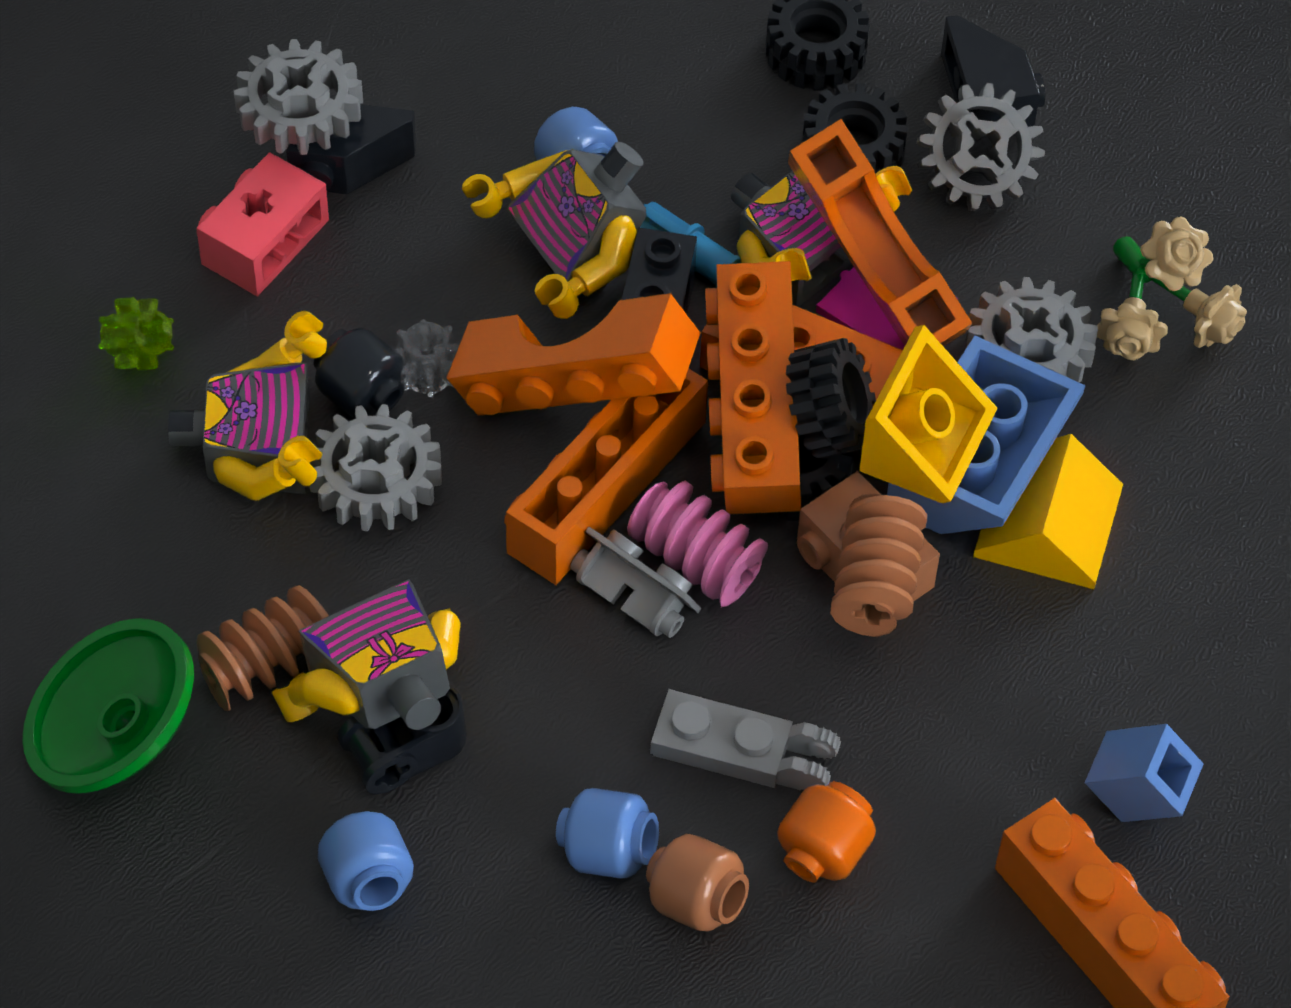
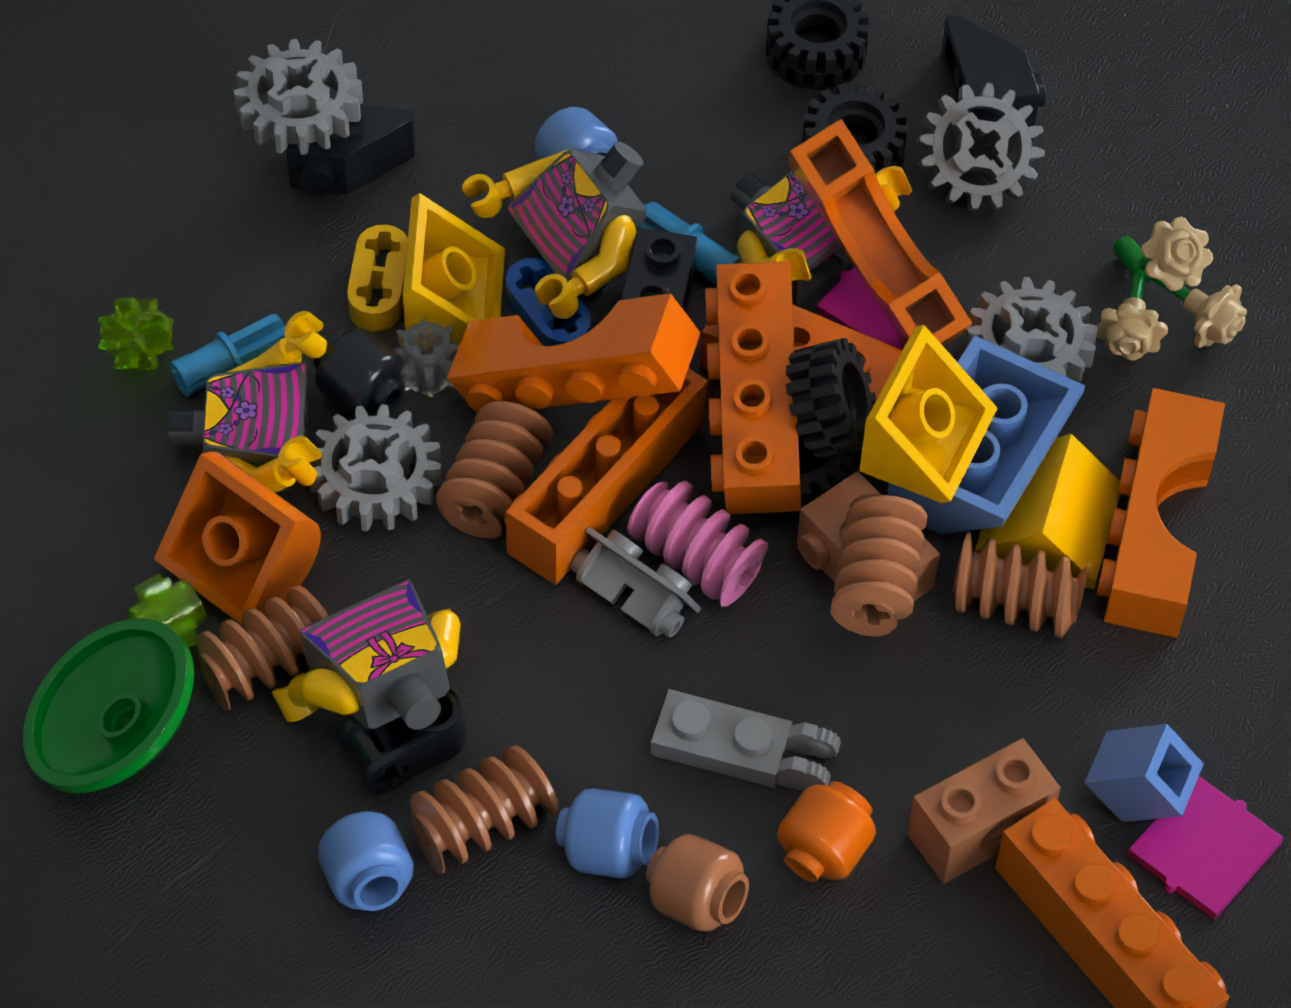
(169, 604): none -> clear neon green gear
(225, 353): none -> dark azure axle
(237, 539): none -> orange brick
(262, 223): coral brick -> none
(367, 276): none -> yellow beam
(449, 270): none -> yellow slope
(480, 803): none -> nougat piece
(493, 467): none -> nougat piece
(534, 314): none -> blue beam
(965, 815): none -> nougat brick
(1018, 586): none -> nougat piece
(1152, 569): none -> orange arch
(1206, 850): none -> dark pink piece

